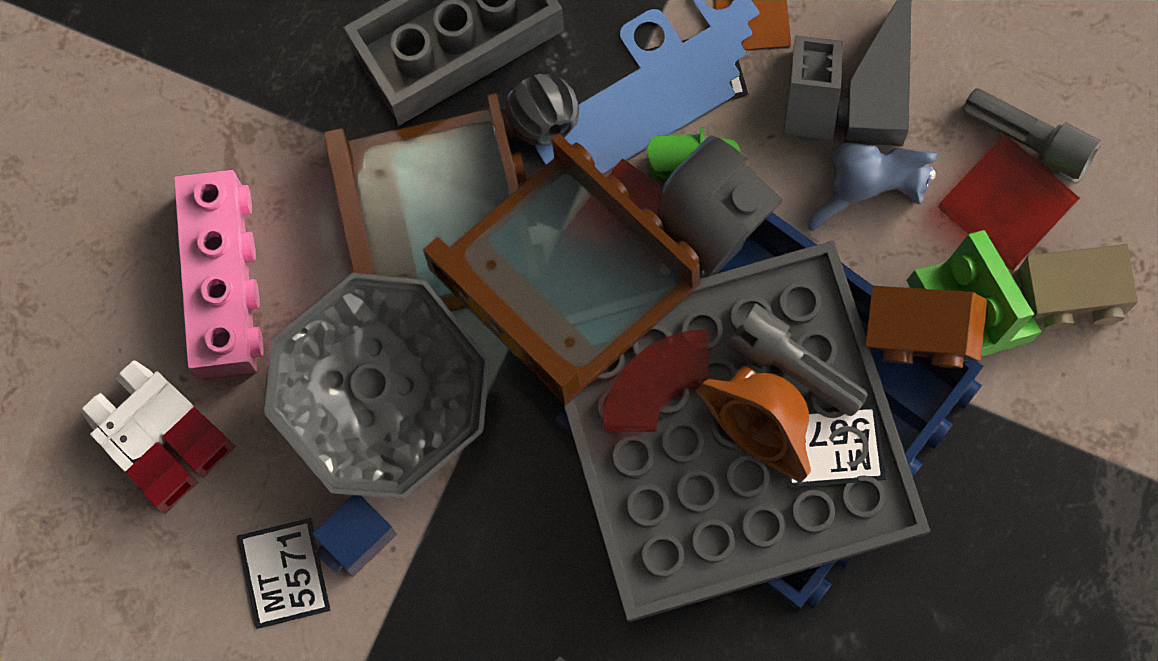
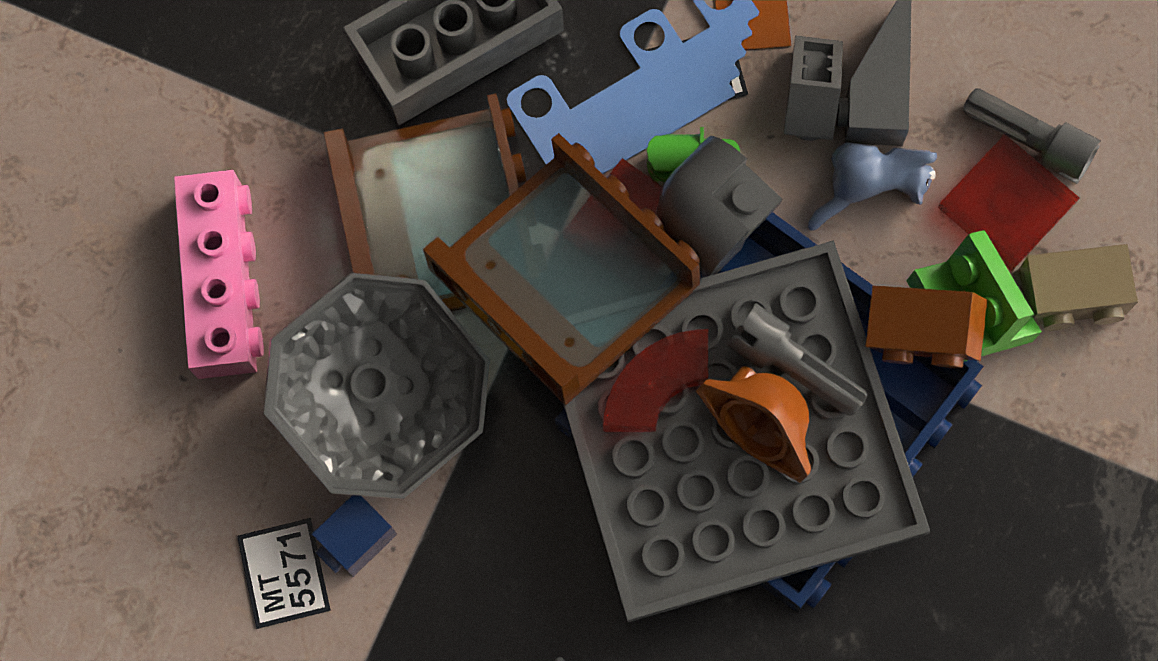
(142, 425): hips -> none
(542, 109): dark grey piece -> none
(830, 459): white sticker -> none

